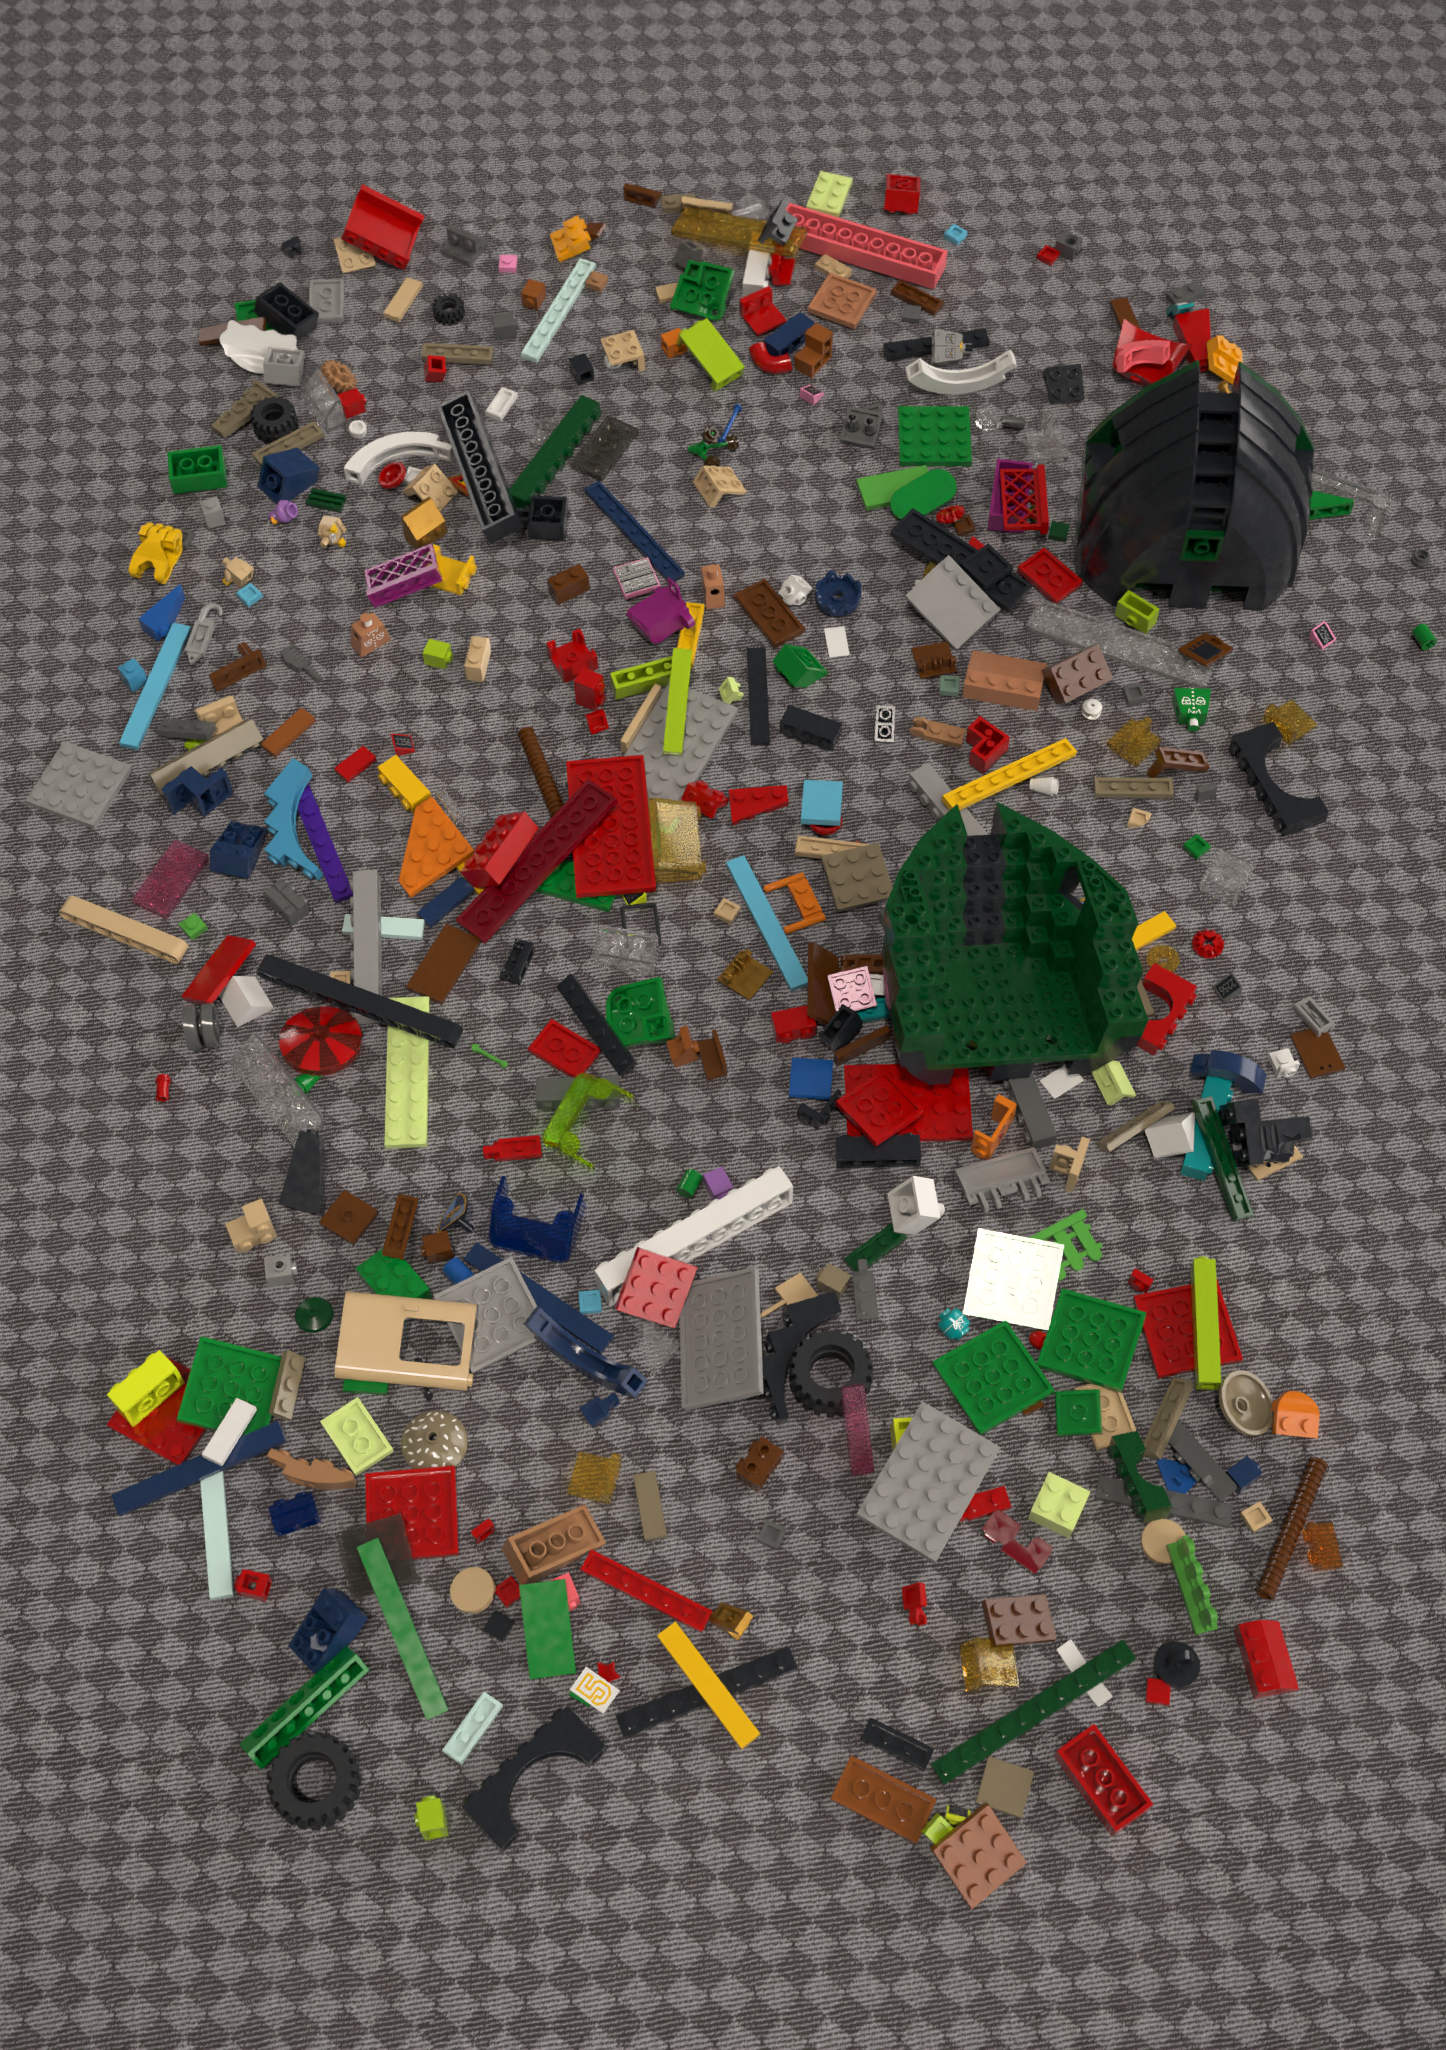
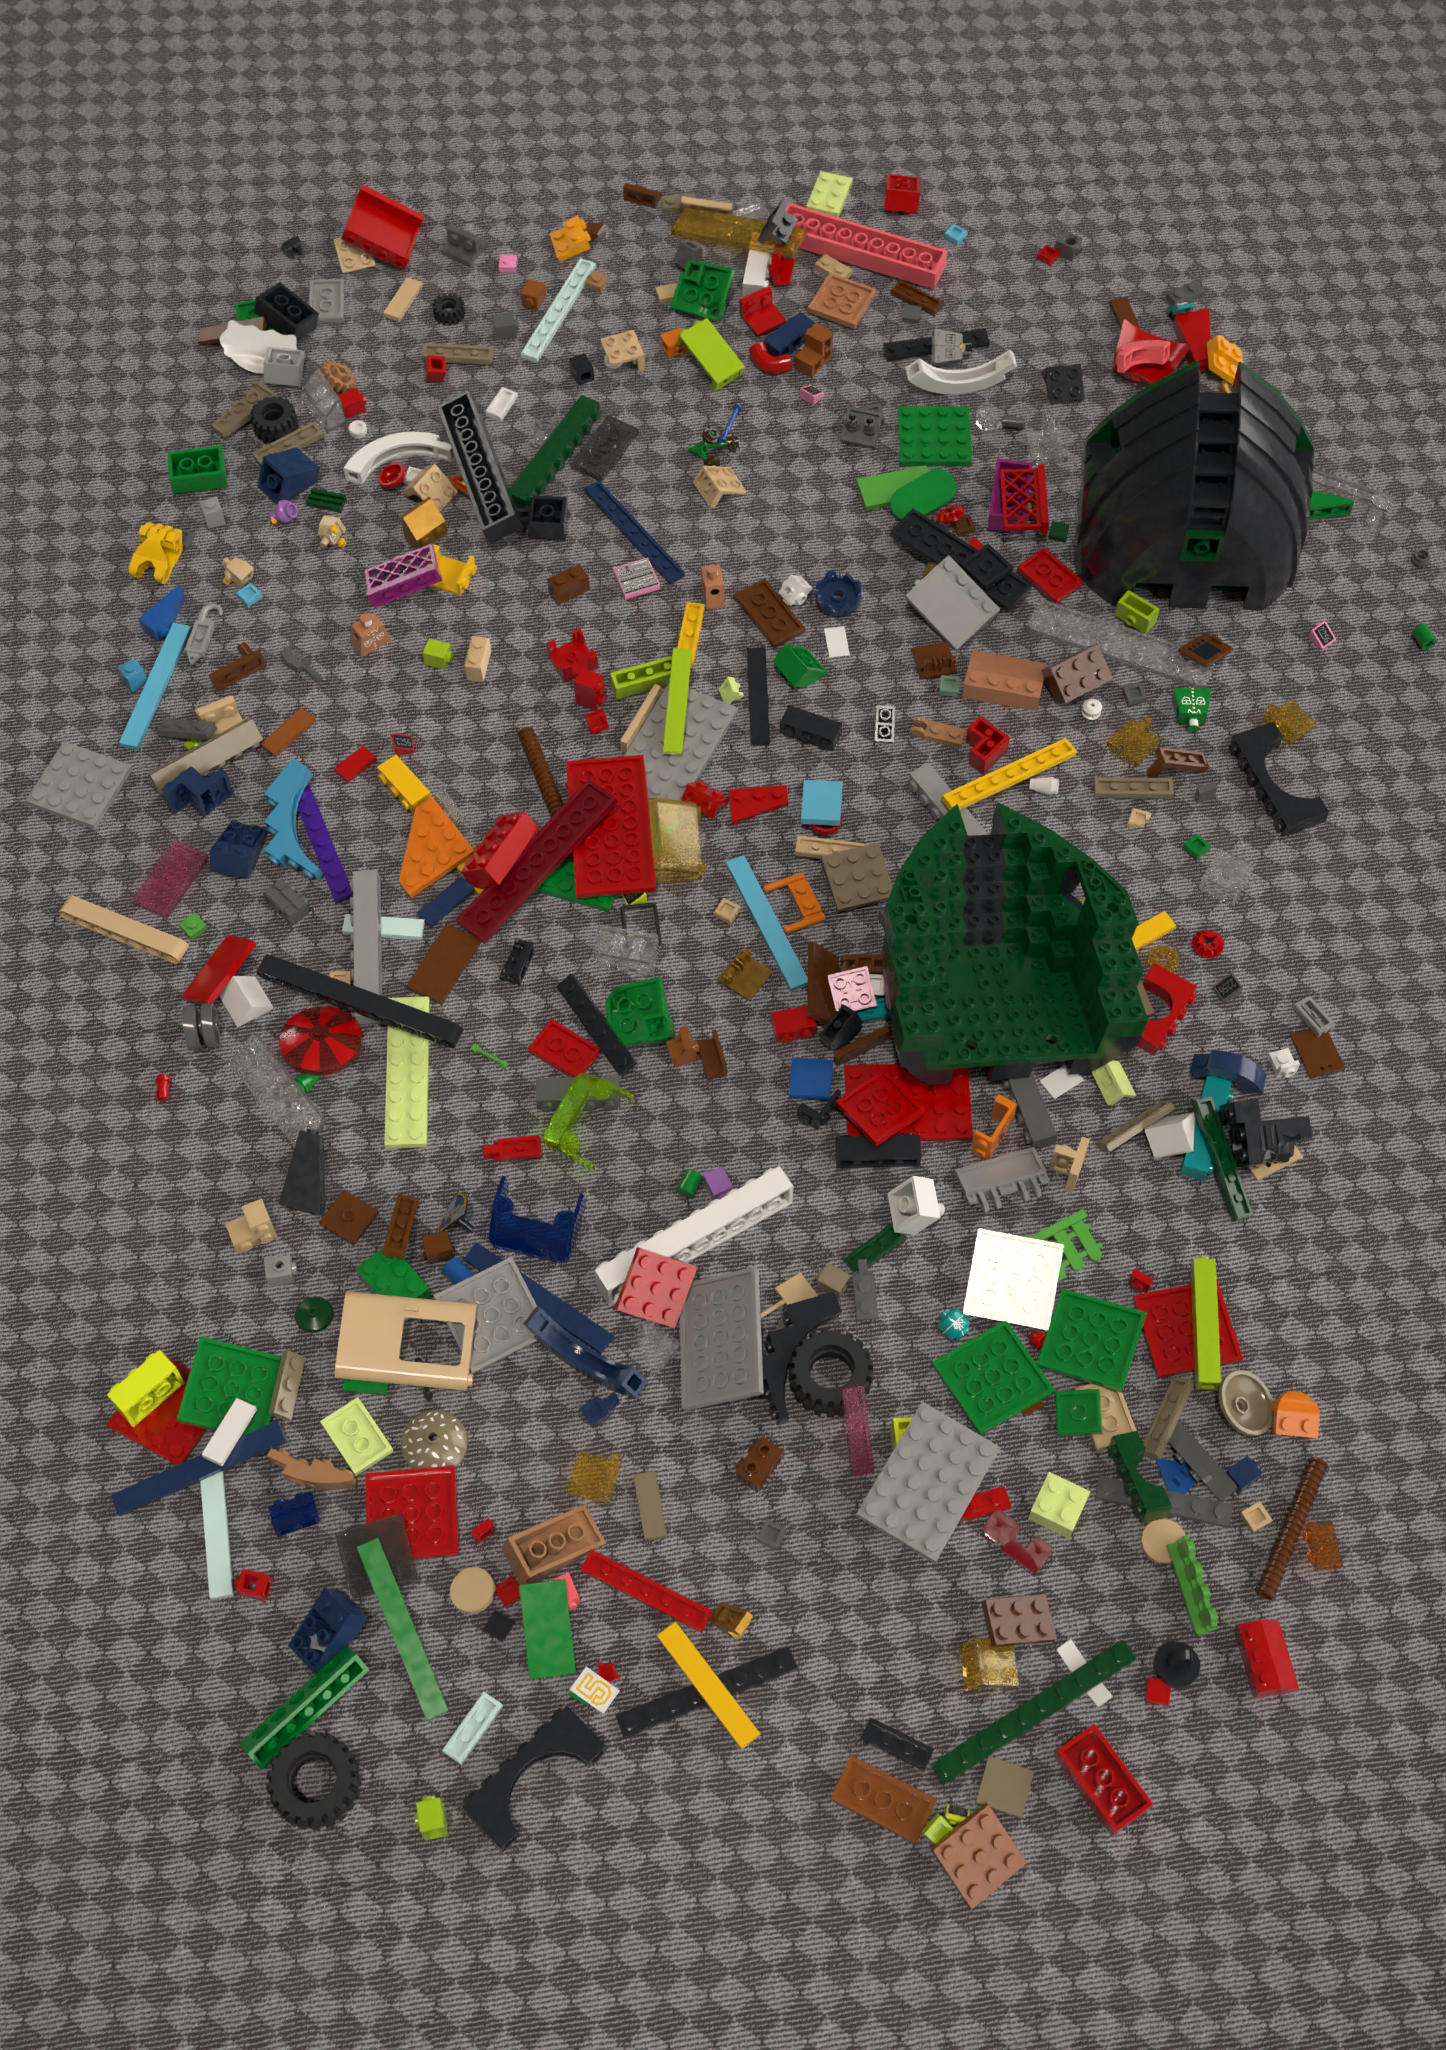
(590, 1302): medium azure tile -> none
(661, 614): magenta piece -> none
(913, 1601): red plate -> none

